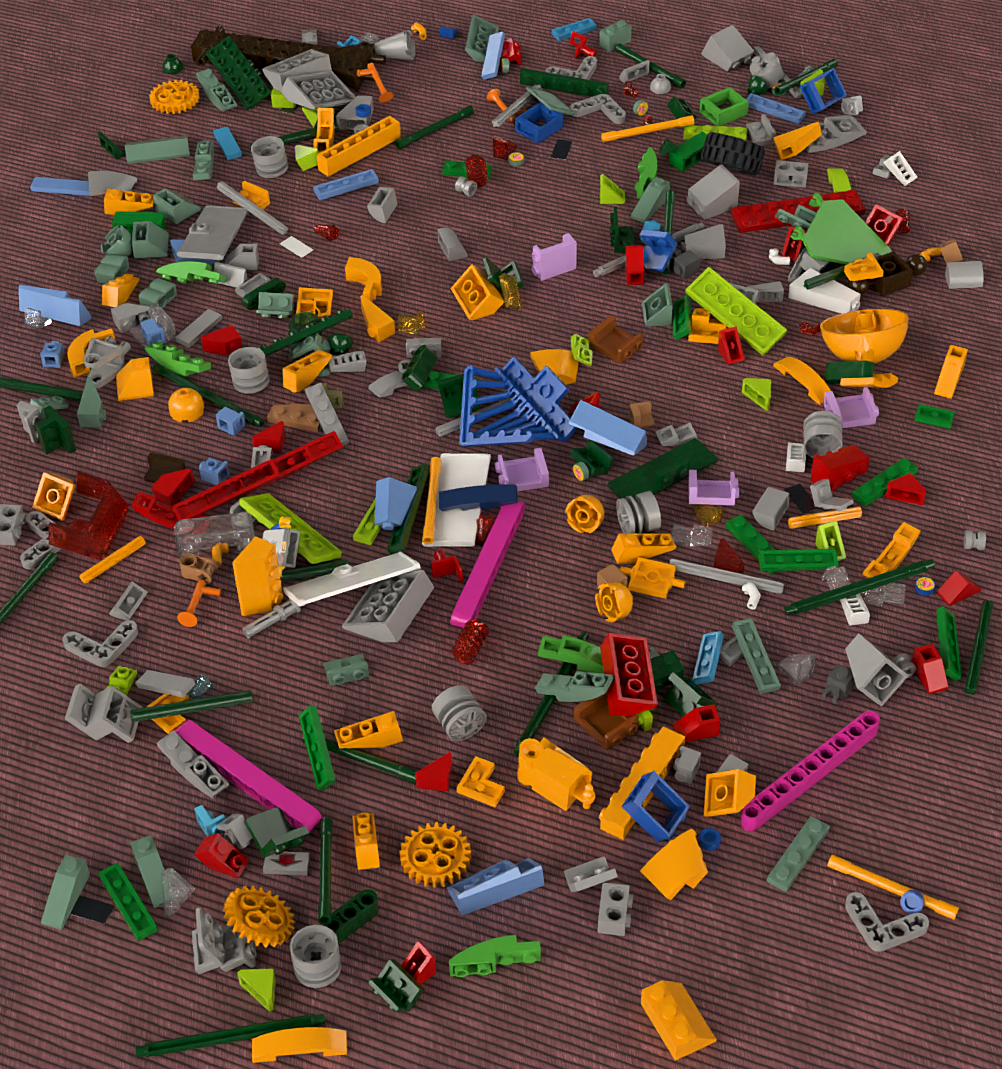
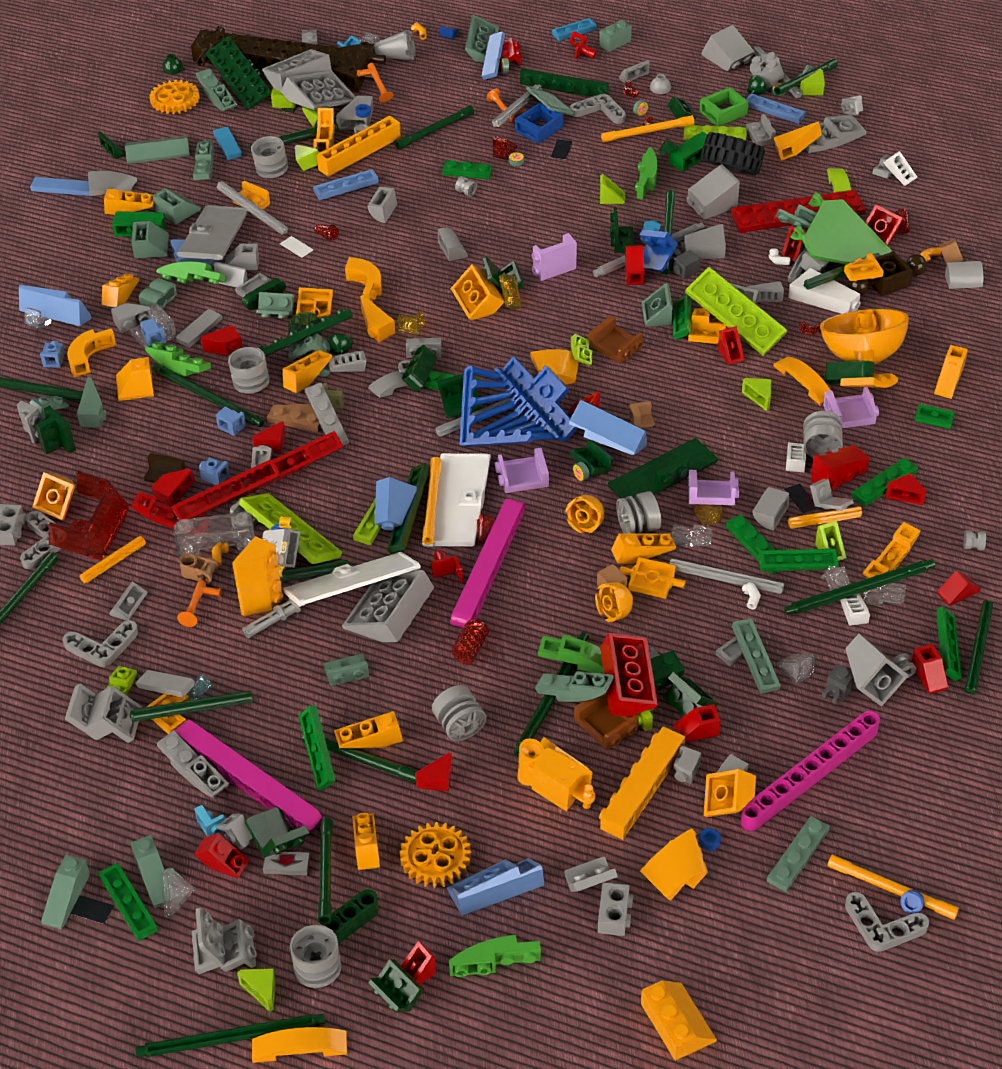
(107, 359): light grey piece -> none
(111, 267): sand green brick -> none
(118, 242): sand green cylinder -> none
(186, 405): light orange cylinder -> none
(259, 916): light orange gear -> none
(476, 170): clear red piece -> none
(476, 783): light orange plate -> none
(478, 496): dark blue slope -> none
(584, 71): light grey beam -> none
(651, 199): sand green slope -> none
(671, 437): light grey slope -> none
(674, 79): dark green piece -> none
(678, 807): blue window -> none
(708, 657): dark azure tile -> none
(727, 558): clear red slope -> none
(790, 174): light grey brick -> none
(812, 95): blue window -> none
(924, 586): tile -> none

